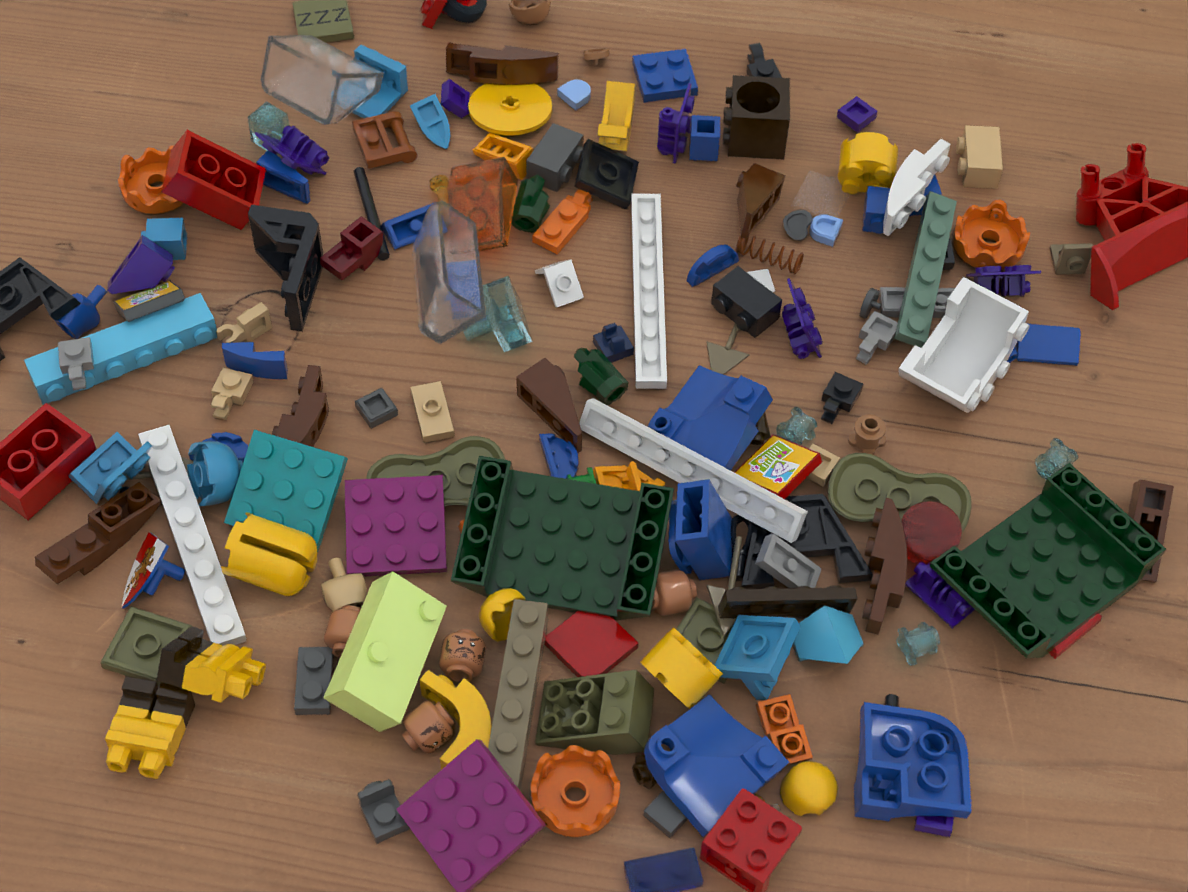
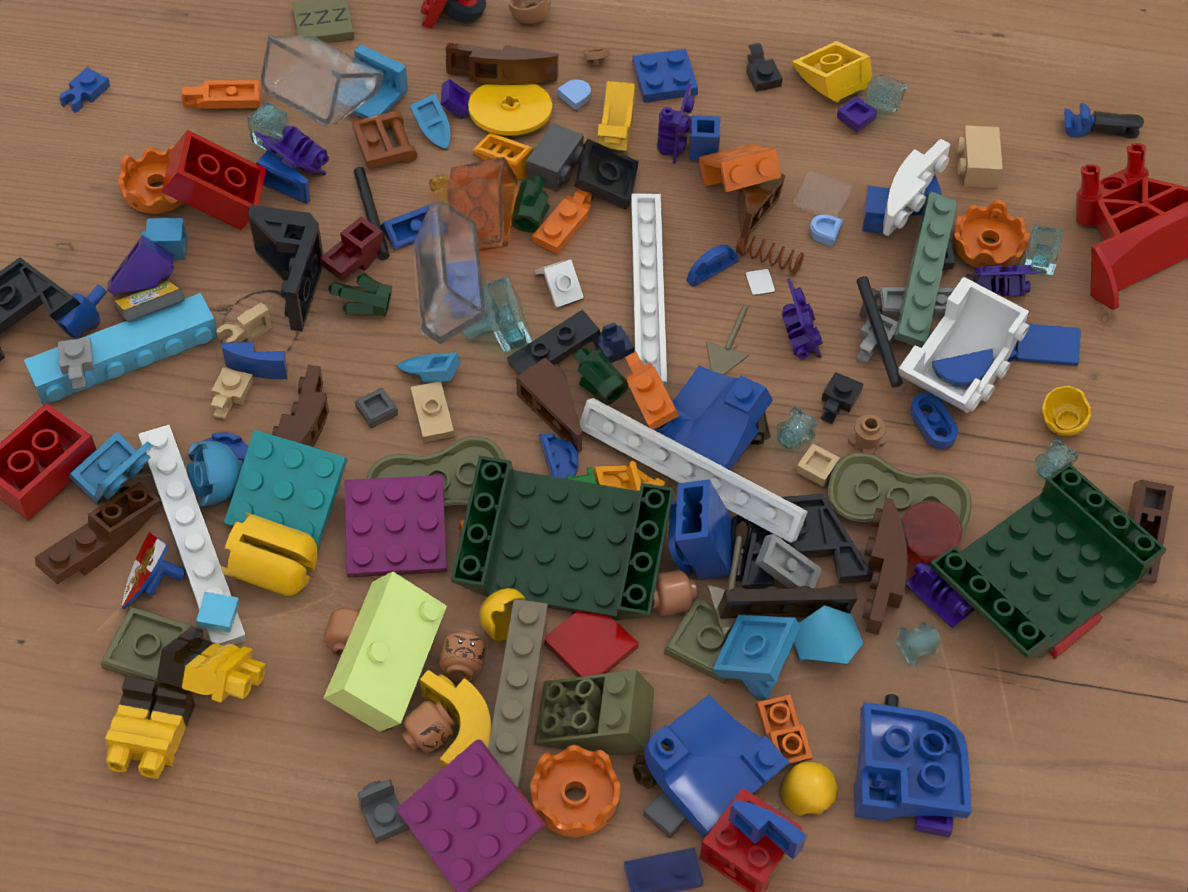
(83, 87): none -> blue plate
(217, 612): none -> medium azure tile
(223, 94): none -> orange hinge
(312, 680): dark grey plate -> none
(343, 588): tan piece -> none
(367, 298): none -> dark green rock
(432, 367): none -> dark azure plate
(556, 343): none -> black plate
(650, 392): none -> orange hinge
(681, 668): yellow brick -> none
(740, 166): none -> orange panel
(746, 302): black brick -> none
(757, 117): dark brown brick -> none
(757, 822): none -> blue slope
(780, 465): tile -> none
(797, 224): dark grey piece -> none
(835, 70): none -> yellow slope
(867, 162): yellow brick -> none
(879, 331): none -> black bar
(886, 93): none -> clear light blue brick
(936, 423): none -> blue plate
(964, 368): none -> blue tile
(1043, 249): none -> clear light blue brick
(1066, 411): none -> yellow hair
(1072, 258): dark tan bracket -> none
(1101, 122): none -> piece

